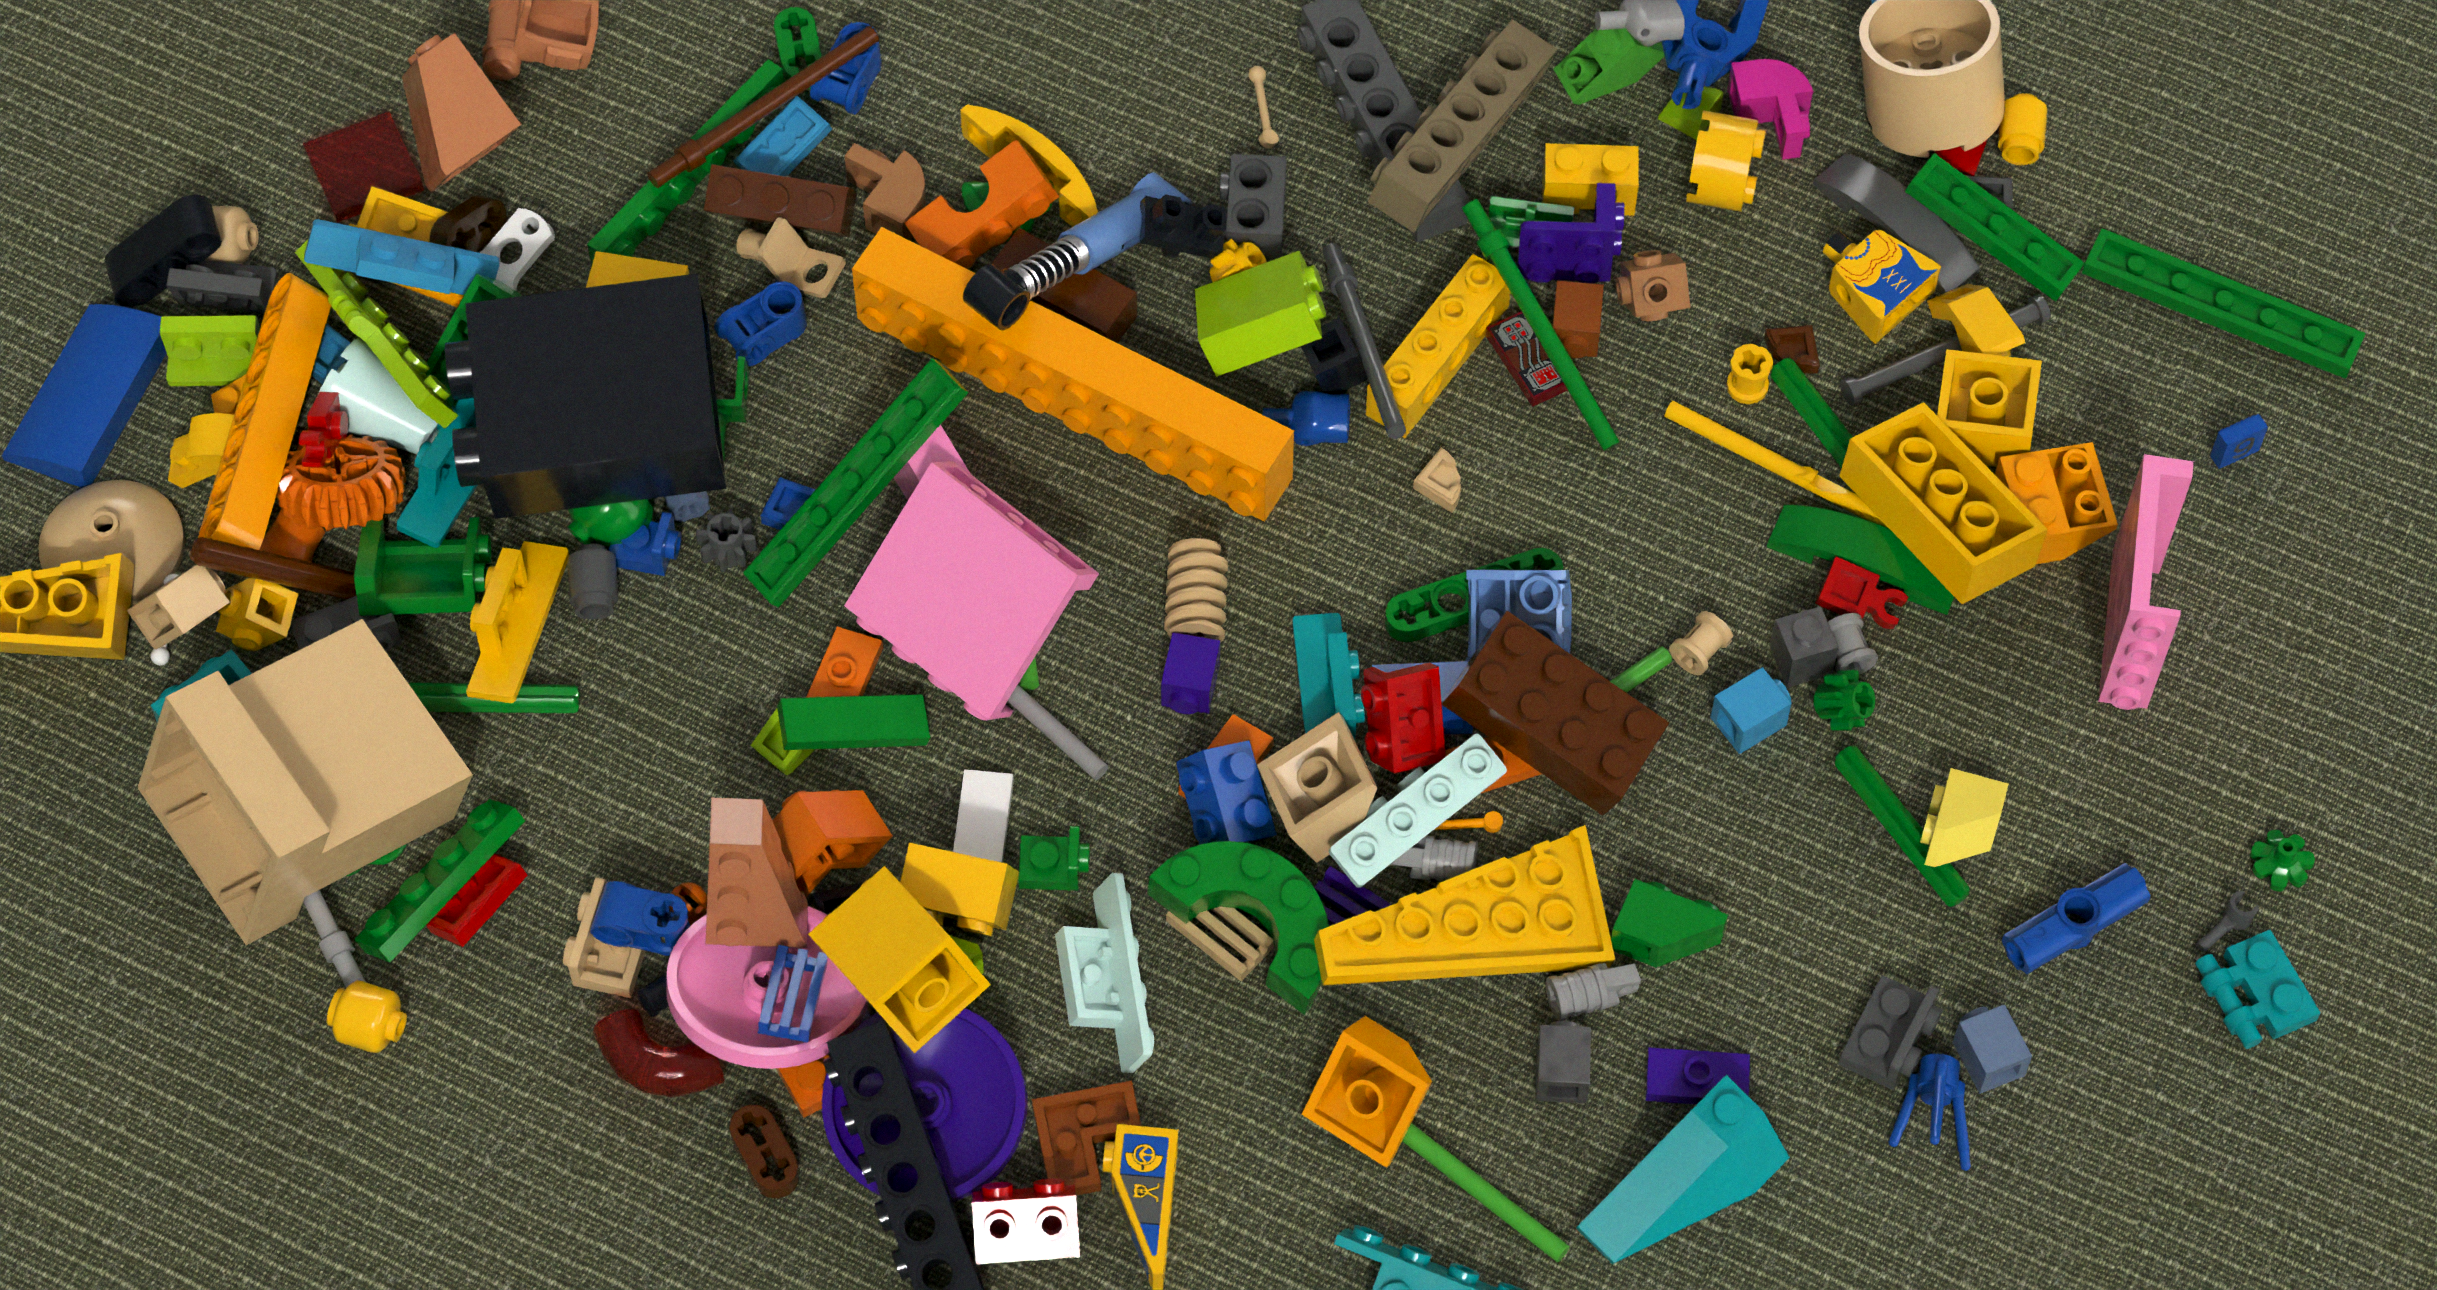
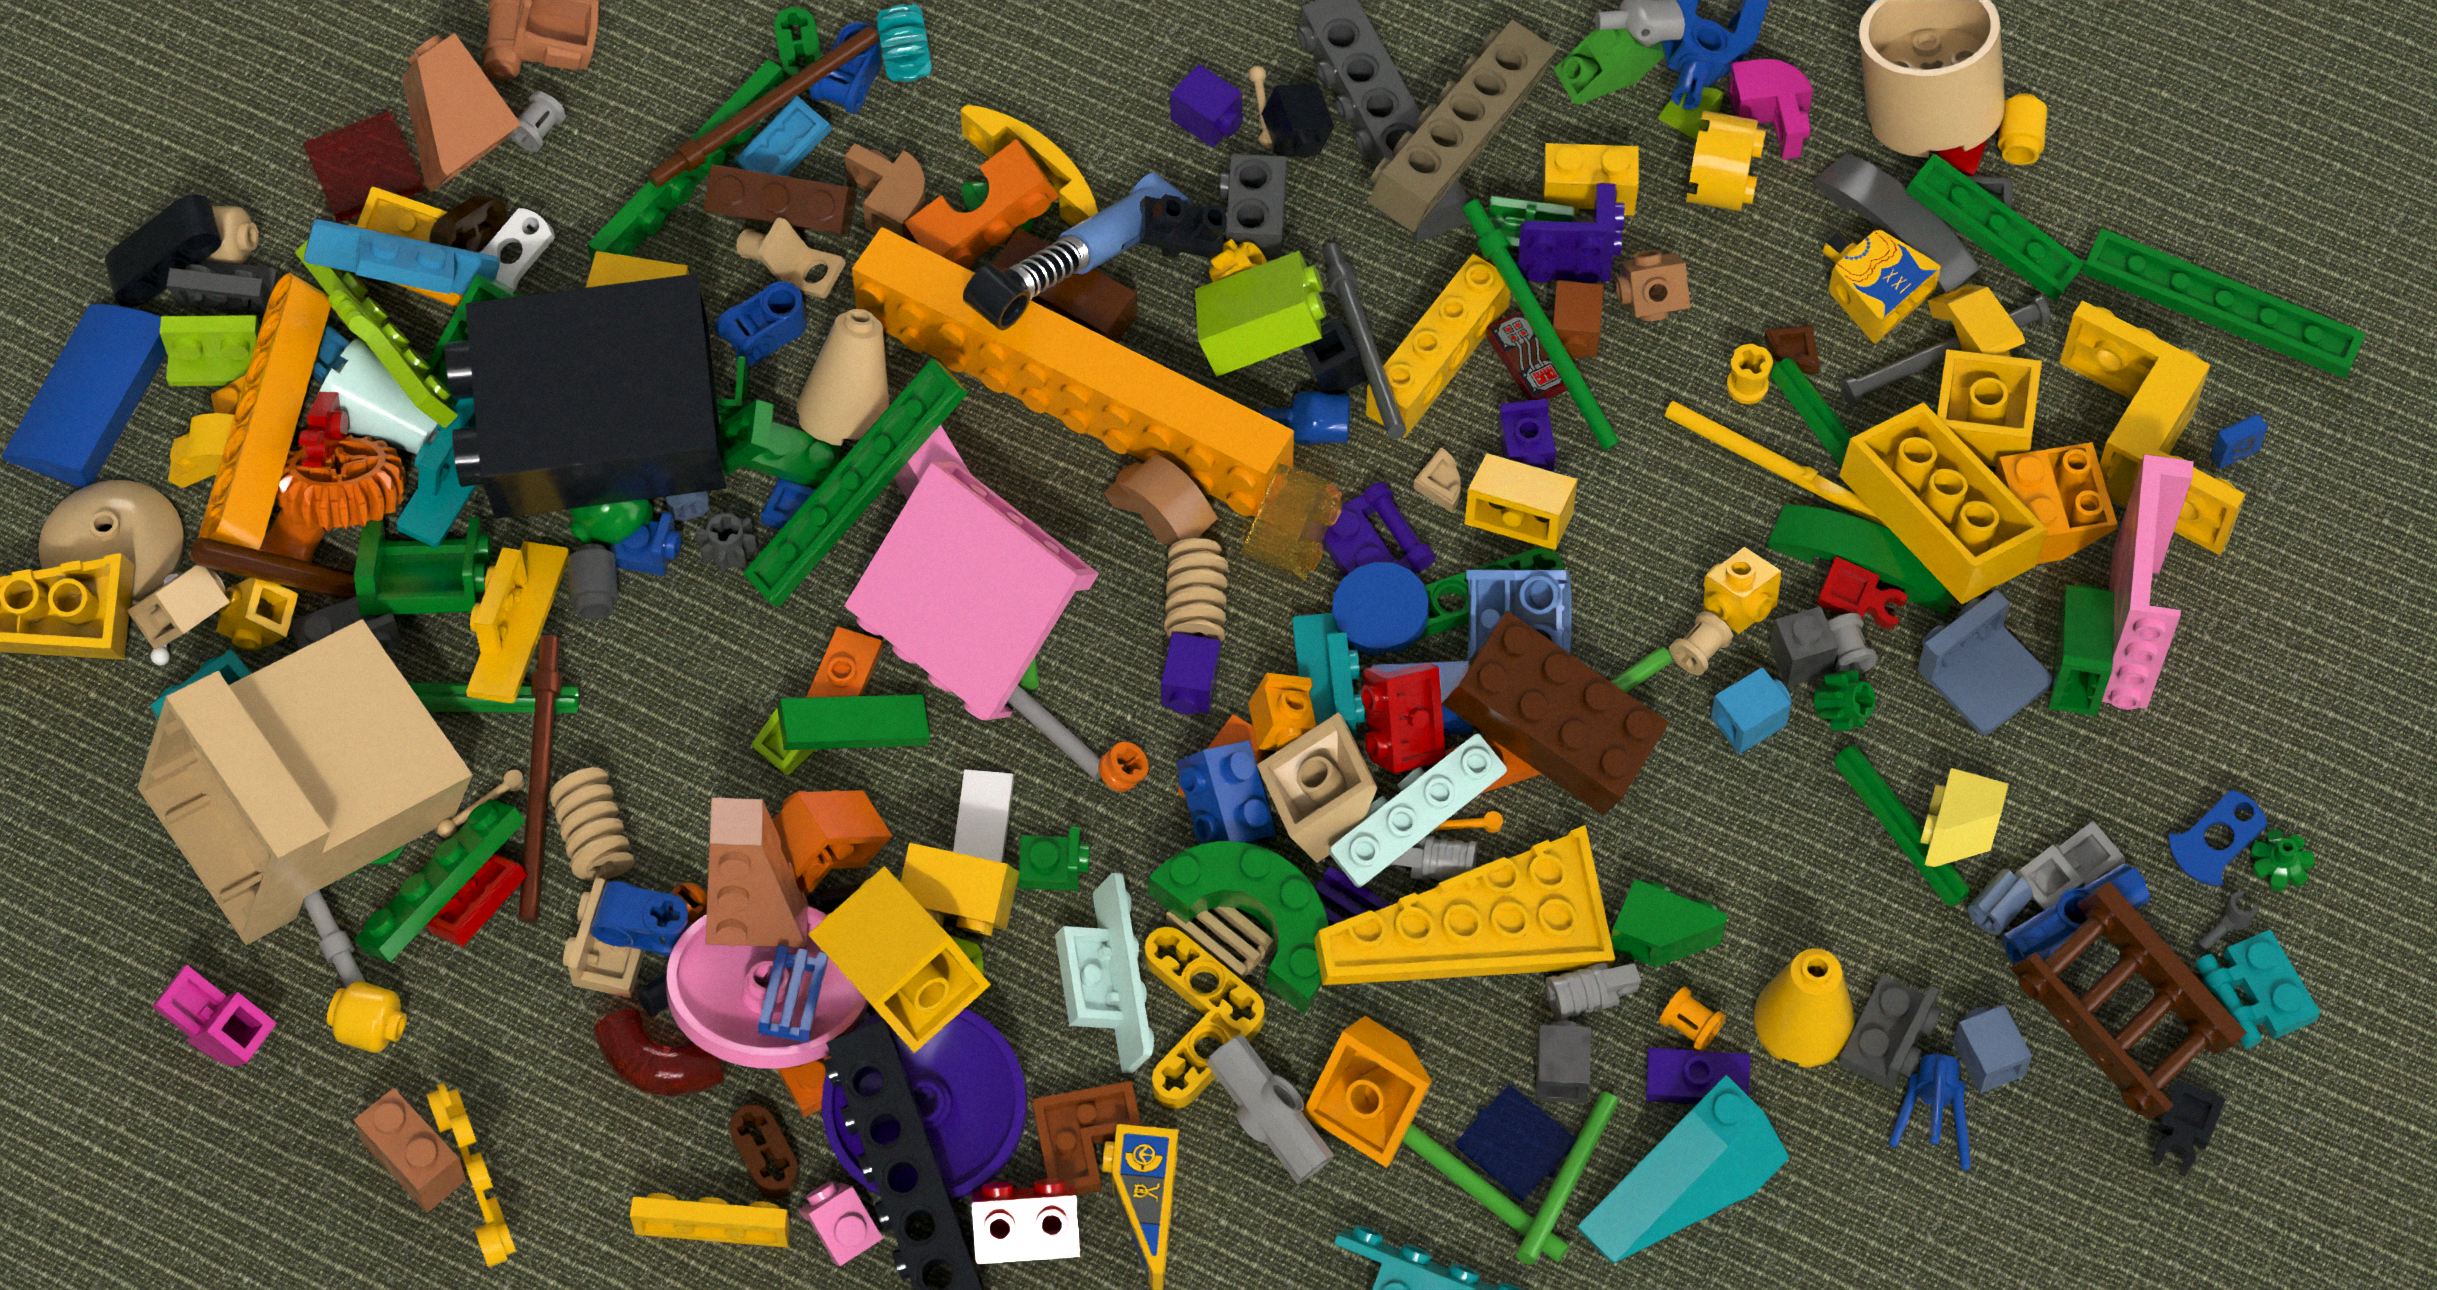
(215, 1023): none -> dark pink brick
(410, 1150): none -> nougat brick
(451, 1114): none -> yellow plant
(512, 781): none -> tan hinge
(537, 121): none -> light grey bush
(545, 687): none -> copper bar
(591, 825): none -> tan piece
(710, 1220): none -> yellow plate
(775, 449): none -> green bracket
(840, 1221): none -> bright pink bracket
(847, 381): none -> tan cone
(904, 42): none -> teal gear
(1133, 759): none -> orange bush
(1164, 498): none -> medium nougat brick
(1206, 106): none -> dark purple brick
(1217, 1021): none -> yellow beam
(1269, 1109): none -> light grey piece
(1281, 710): none -> light orange brick
(1293, 522): none -> clear yellow brick
(1297, 120): none -> black brick
(1355, 542): none -> dark purple plate
(1381, 608): none -> blue tile
(1515, 1143): none -> clear blue piece
(1520, 501): none -> yellow brick
(1527, 433): none -> dark purple brick
(1567, 1178): none -> bright green bar
(1692, 1019): none -> light orange bush
(1742, 590): none -> yellow brick
(1806, 1011): none -> yellow cone
(1982, 665): none -> sand blue bracket
(2000, 902): none -> sand blue piece
(2071, 865): none -> light grey slope
(2082, 649): none -> green slope
(2164, 396): none -> yellow bracket
(2174, 990): none -> reddish brown fence
(2188, 1123): none -> black plate
(2199, 859): none -> blue piece

